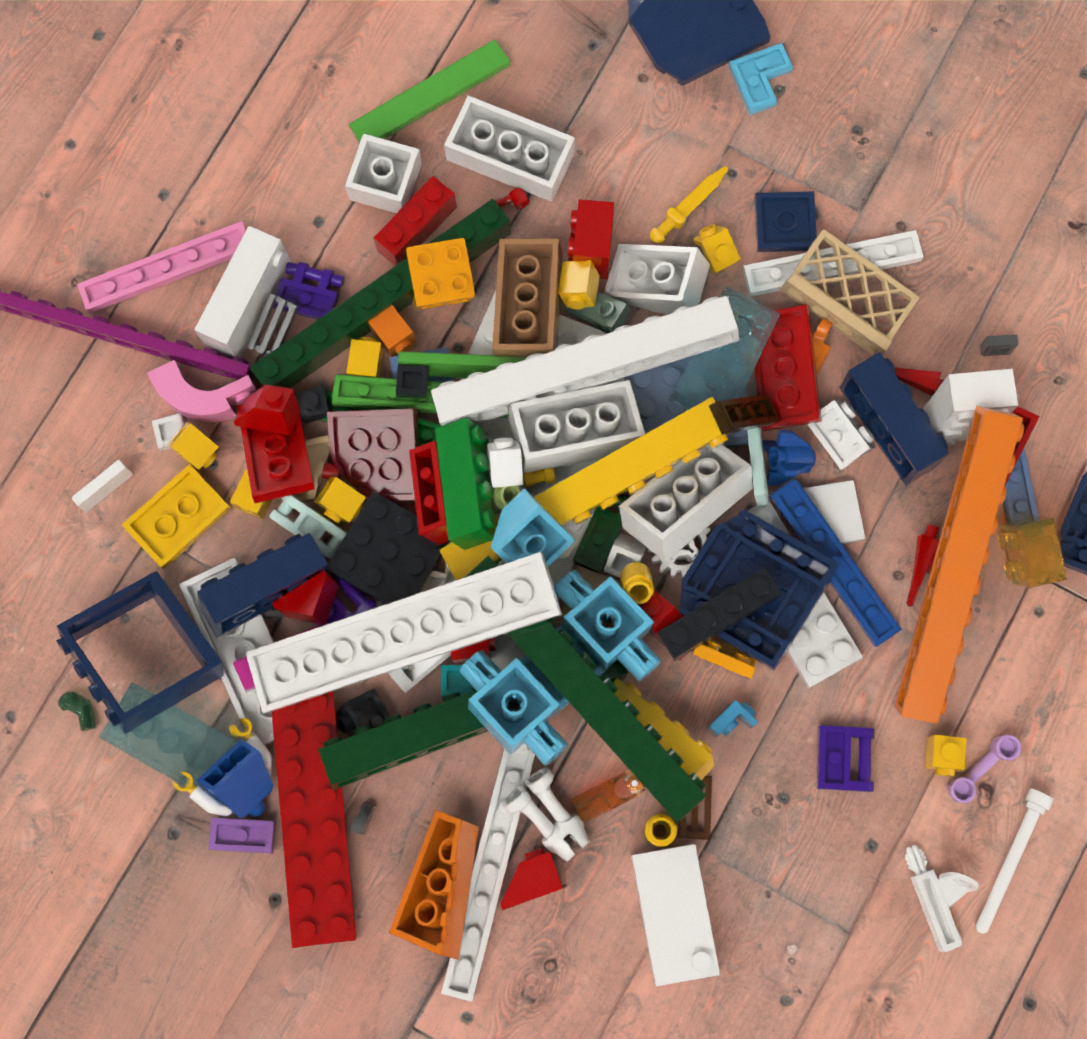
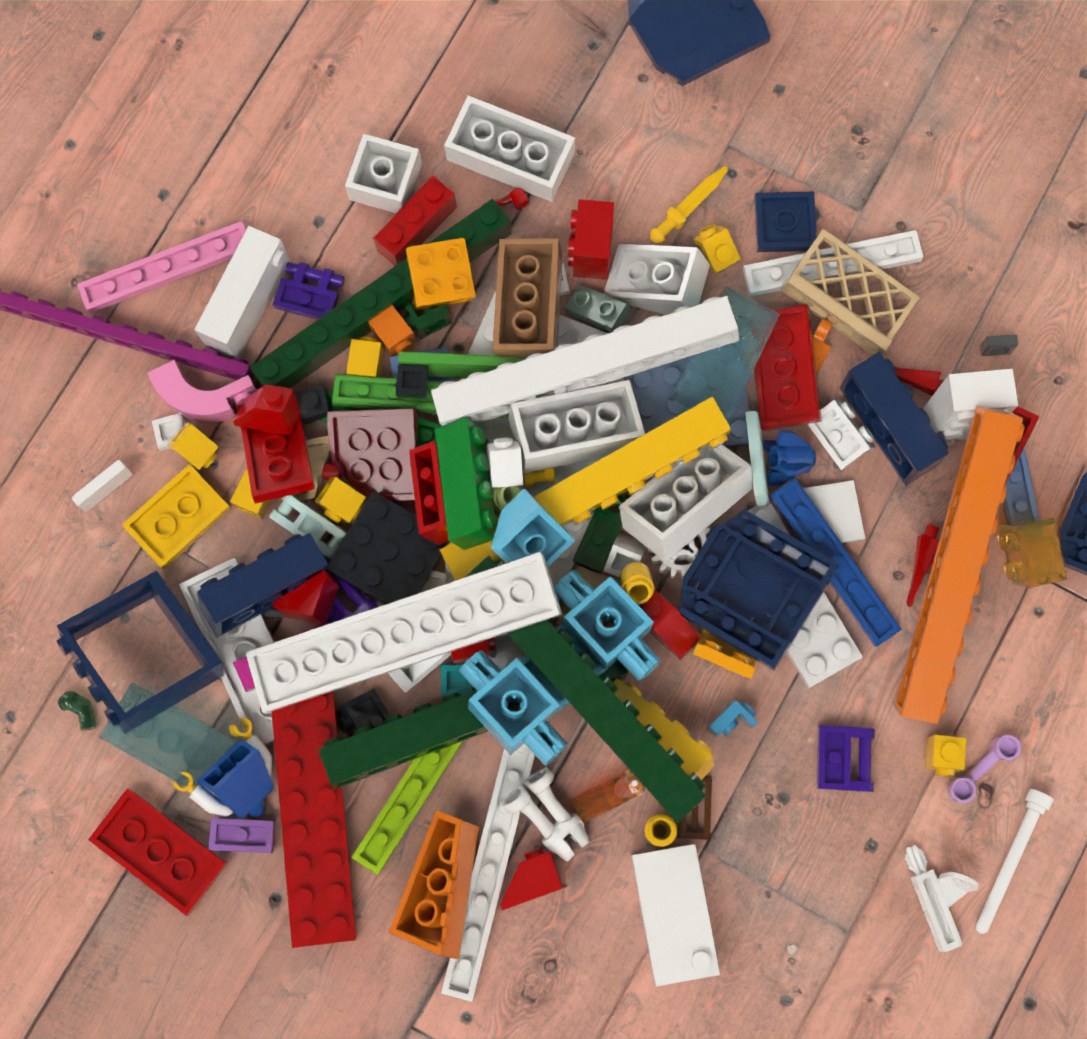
(158, 851): none -> red plate
(272, 299): tile -> none
(362, 821): dark grey tile -> none
(402, 808): none -> lime plate
(429, 322): none -> dark green bracket
(432, 92): bright green tile -> none
(578, 284): yellow brick -> none
(719, 614): black plate -> none
(744, 413): dark brown tile -> none
(754, 71): medium azure tile -> none

